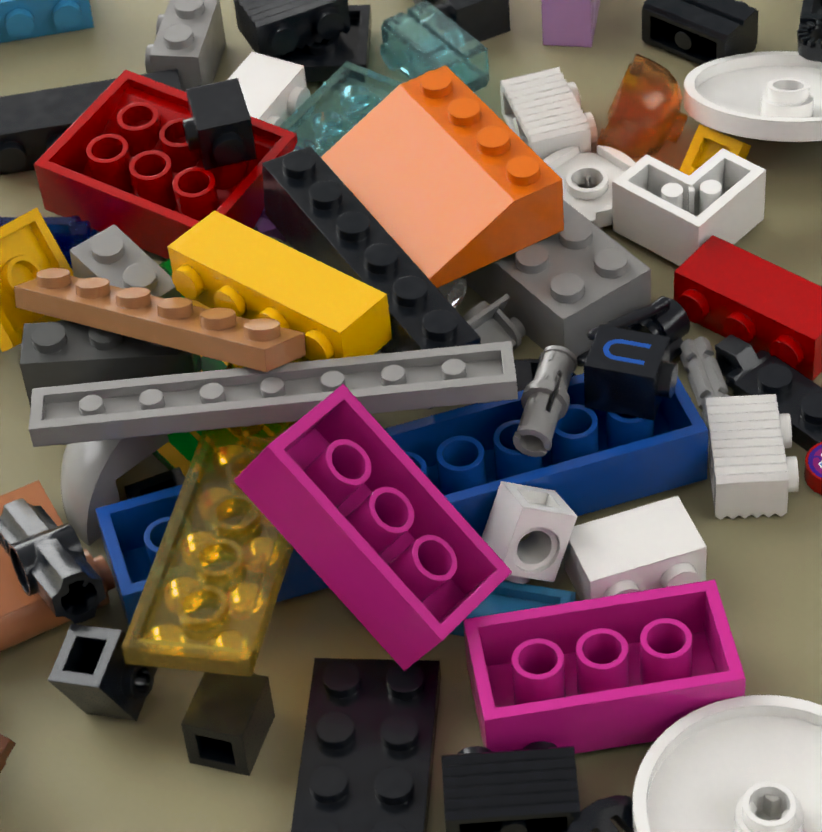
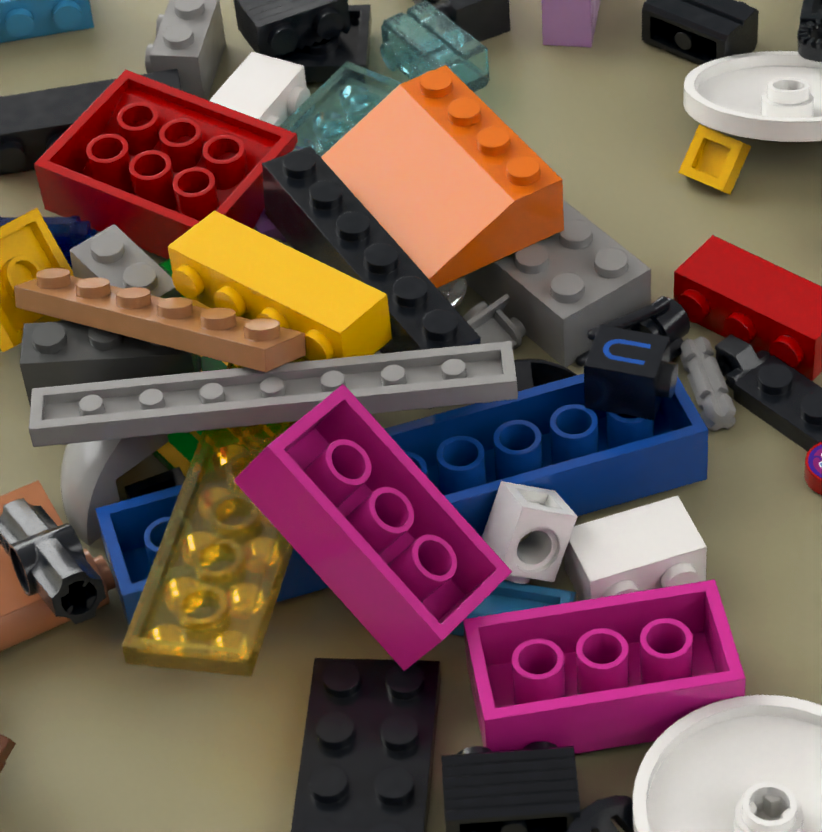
(95, 673): black brick -> none
(219, 124): black brick -> none
(228, 721): black brick -> none
(545, 401): light grey pin -> none
(547, 112): white brick -> none
(590, 171): white plate -> none
(644, 111): clear orange cylinder -> none
(681, 212): white brick -> none
(749, 456): white brick -> none

